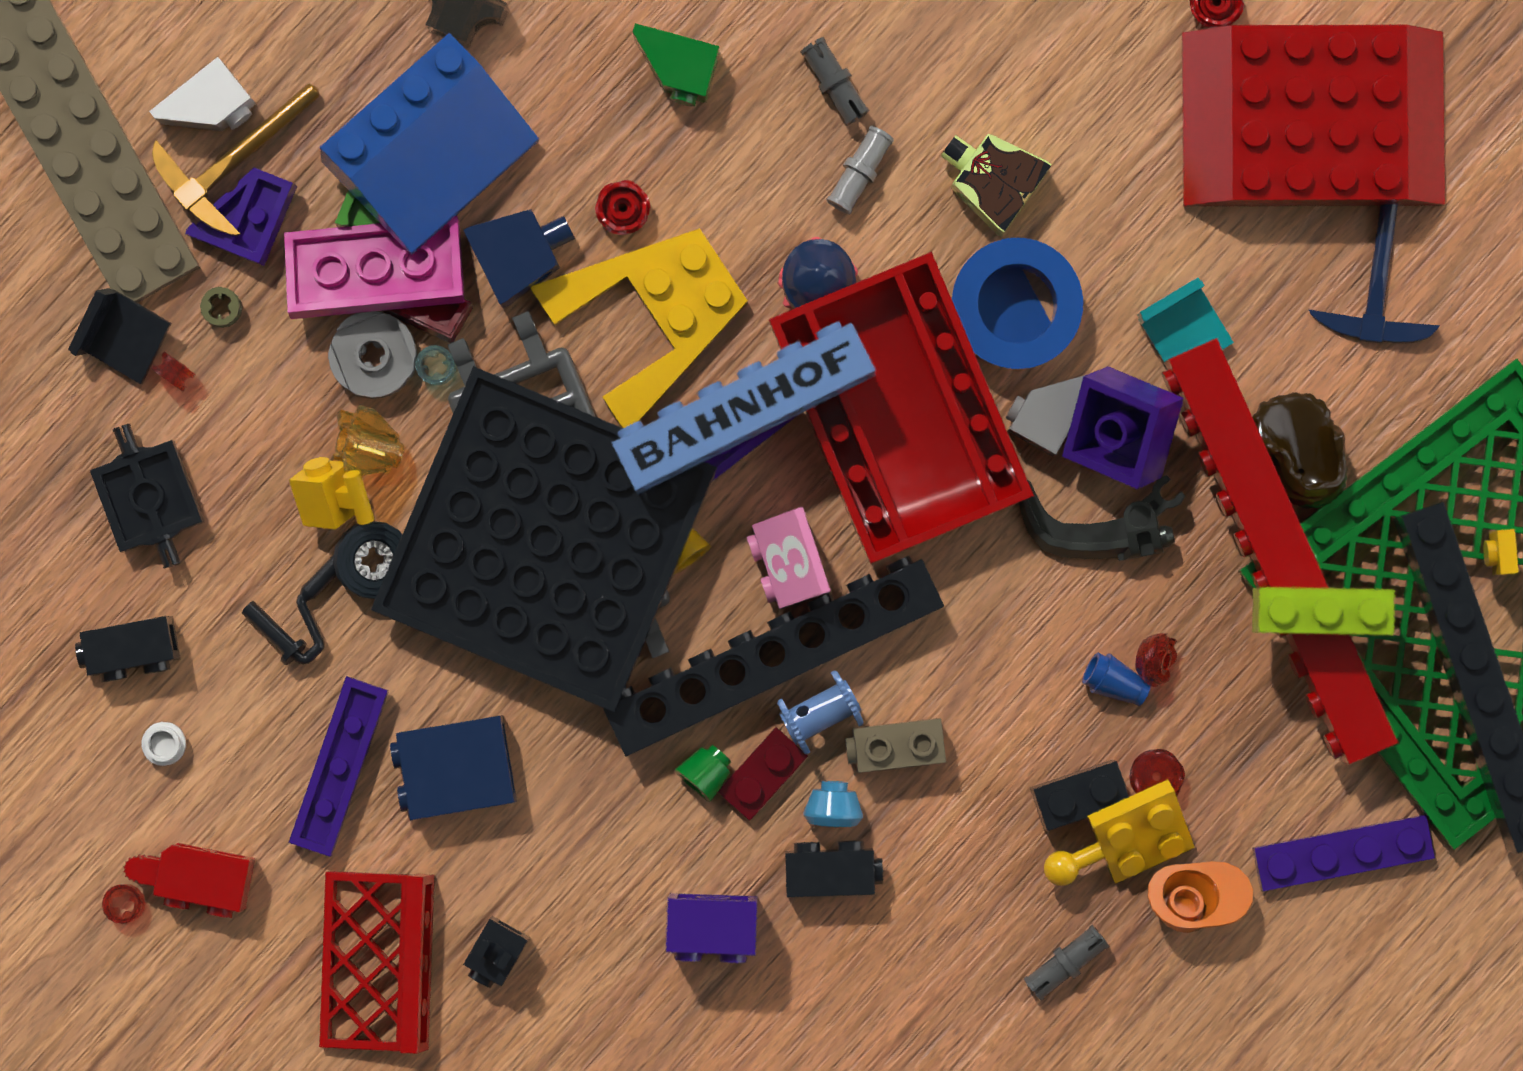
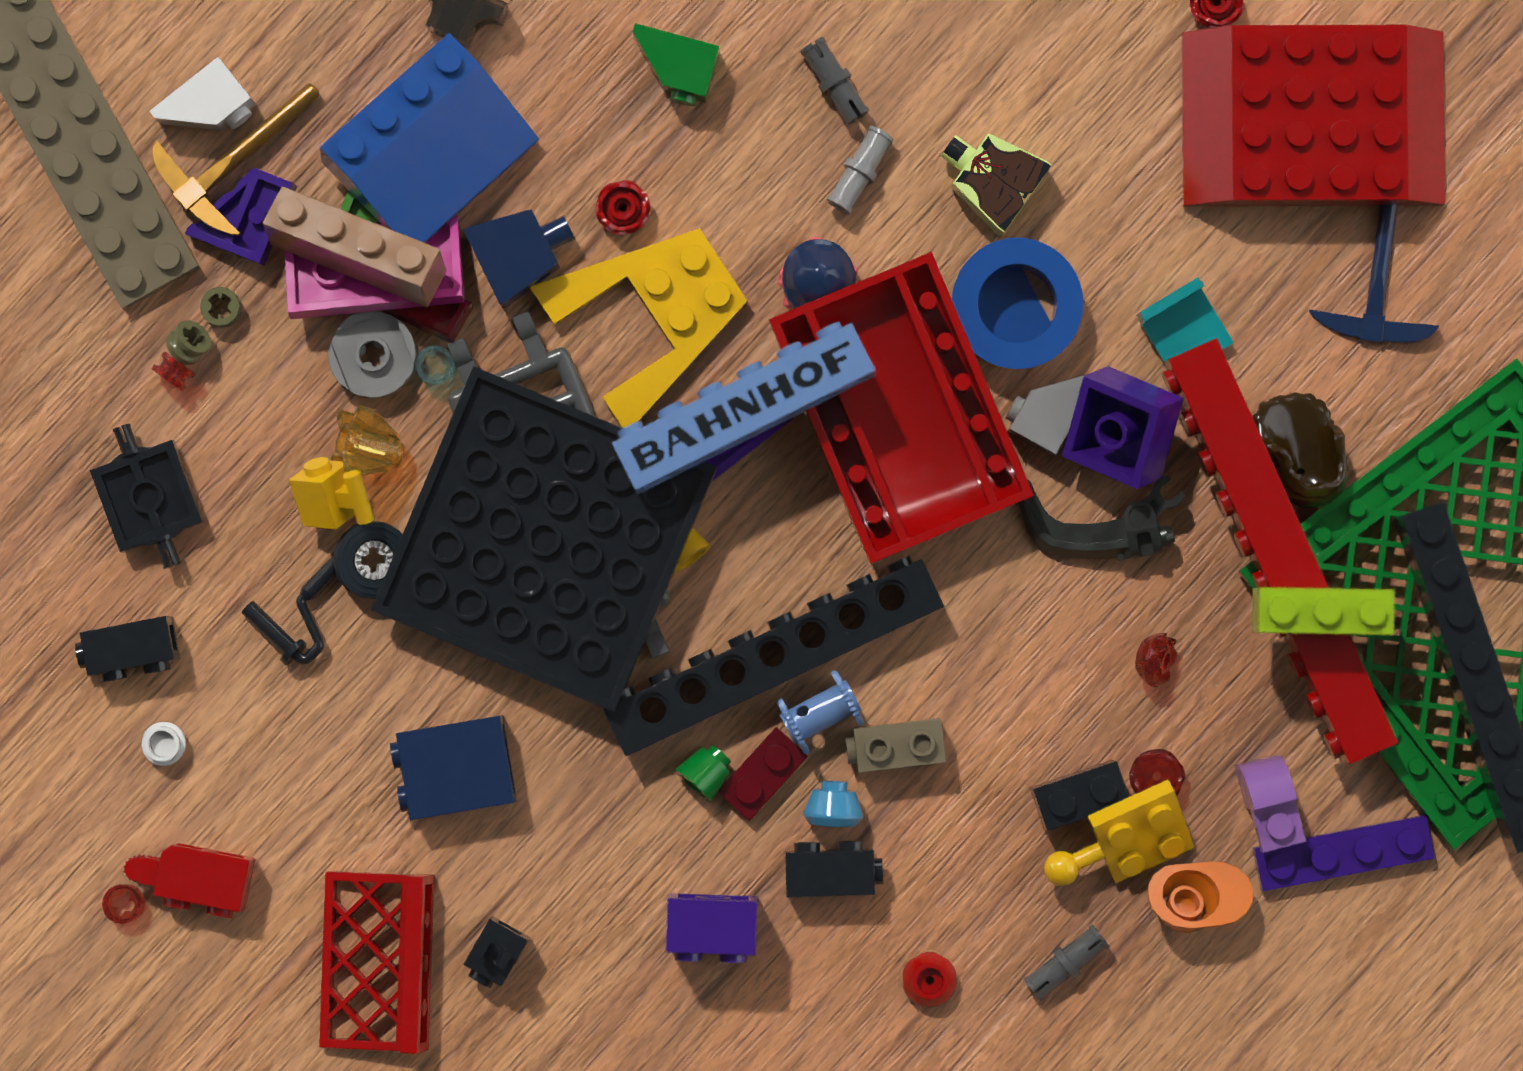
(120, 334): black piece -> none
(197, 337): none -> olive bush
(338, 766): dark purple plate -> none
(354, 246): none -> medium nougat brick
(789, 558): bright pink slope -> none
(919, 969): none -> red plate
(1114, 680): blue cone -> none
(1272, 803): none -> medium lavender brick
(1501, 552): yellow plate -> none

